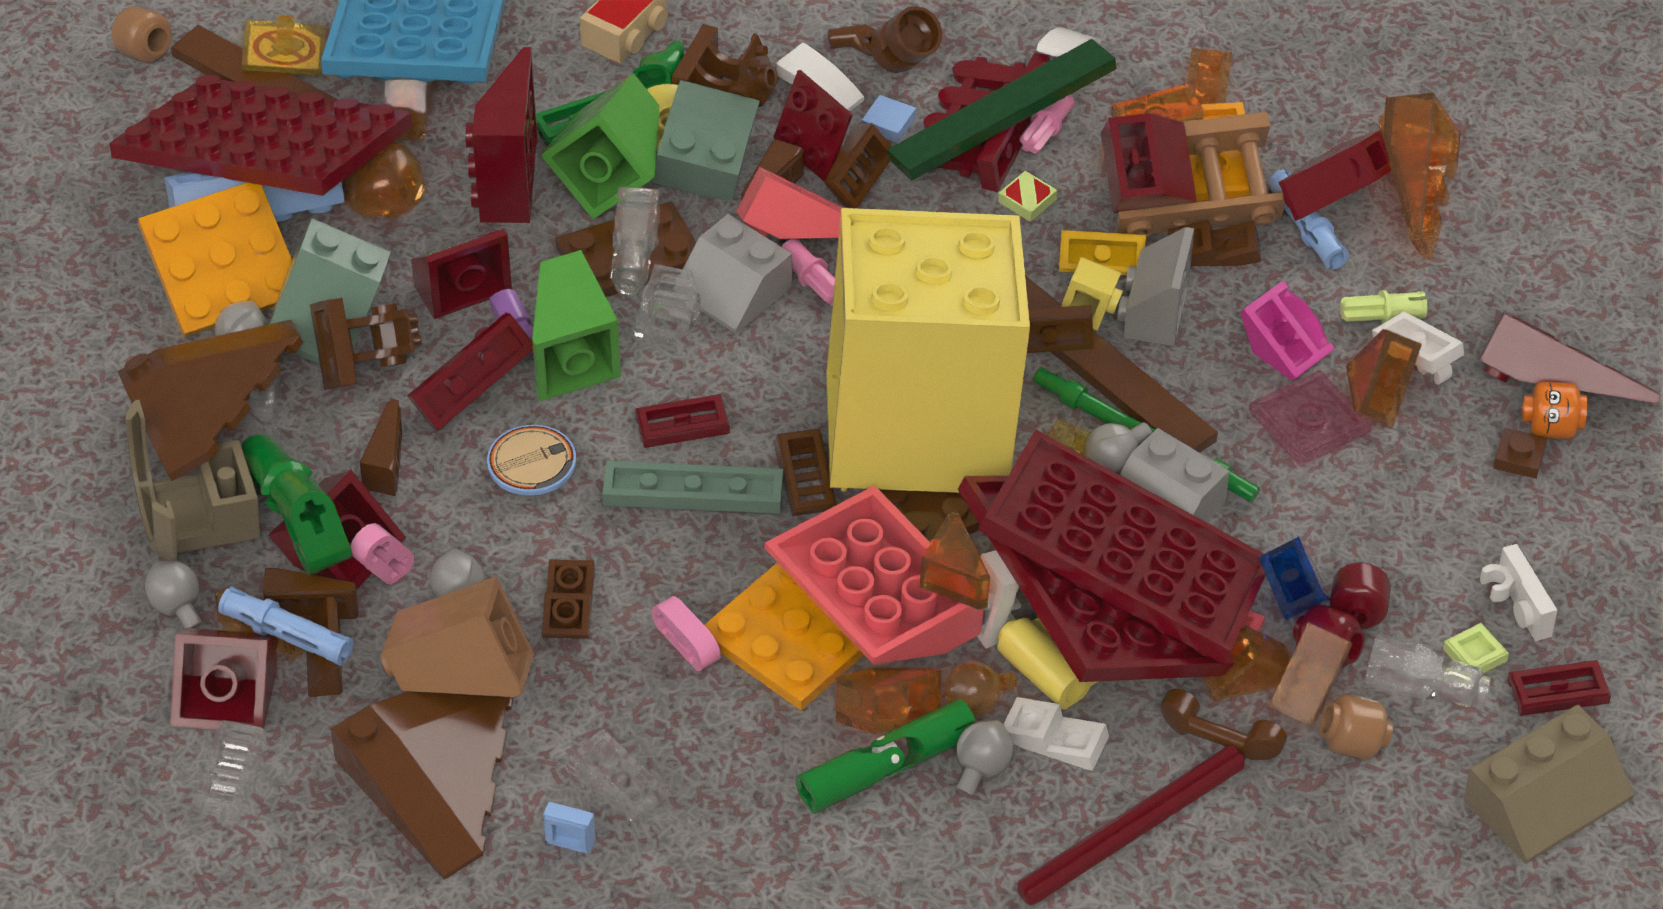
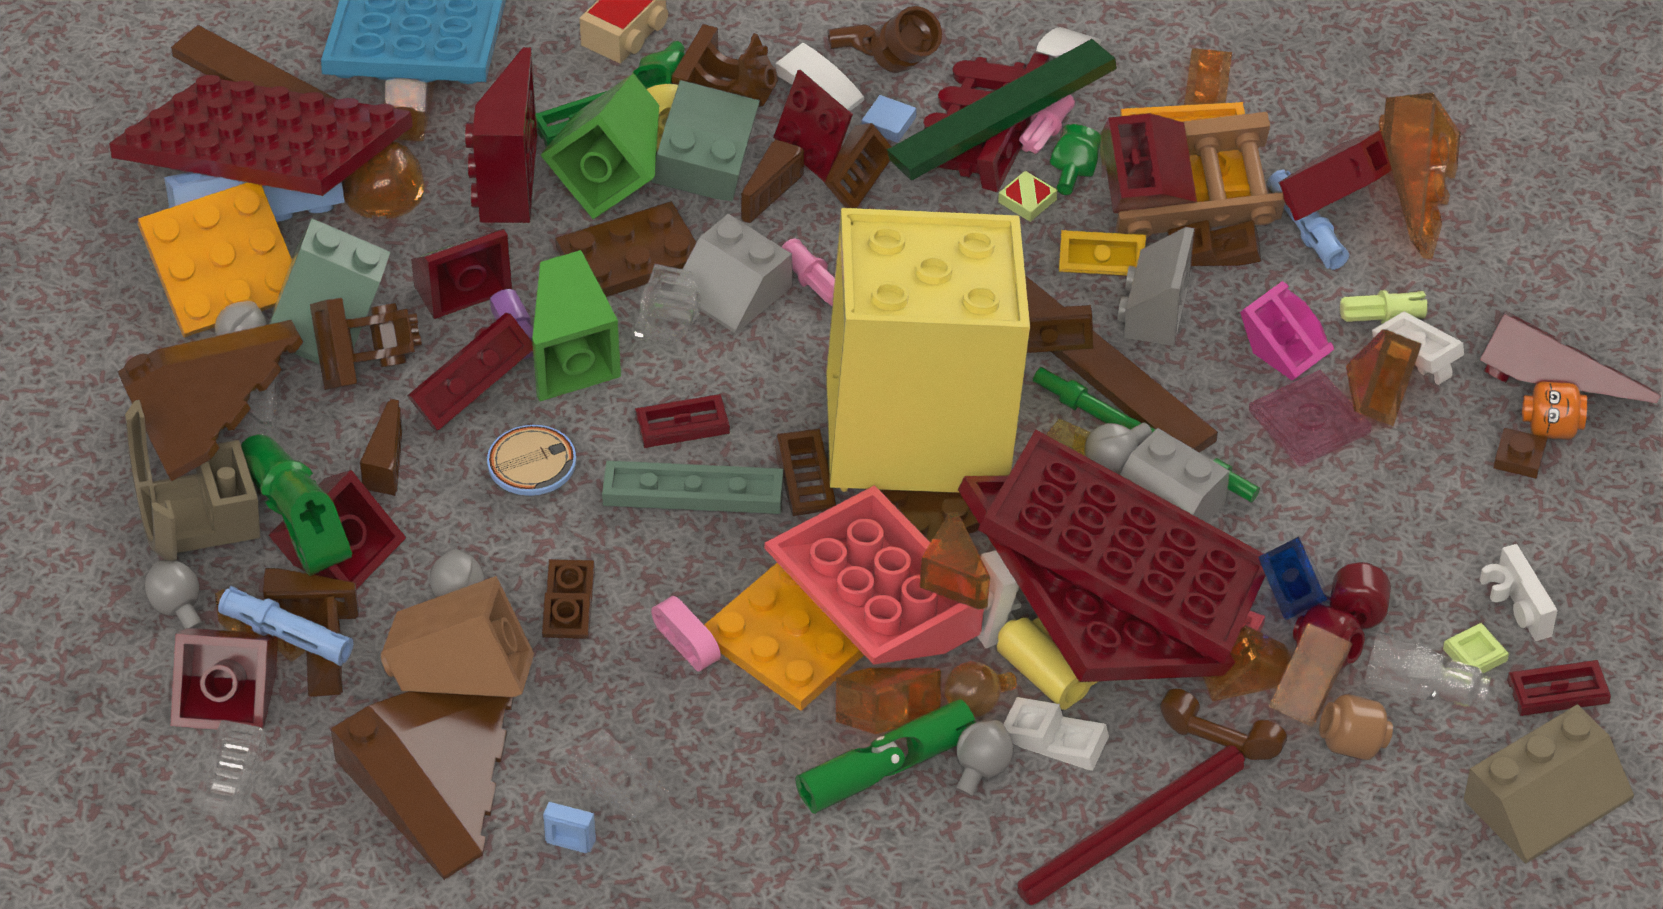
(141, 34): medium nougat head -> none
(283, 46): clear yellow piece -> none
(381, 553): bright pink beam -> none
(634, 237): clear piece -> none
(787, 209): coral slope -> none
(1075, 155): none -> green piece
(1094, 286): light yellow brick -> none
(1173, 103): clear orange plate -> none

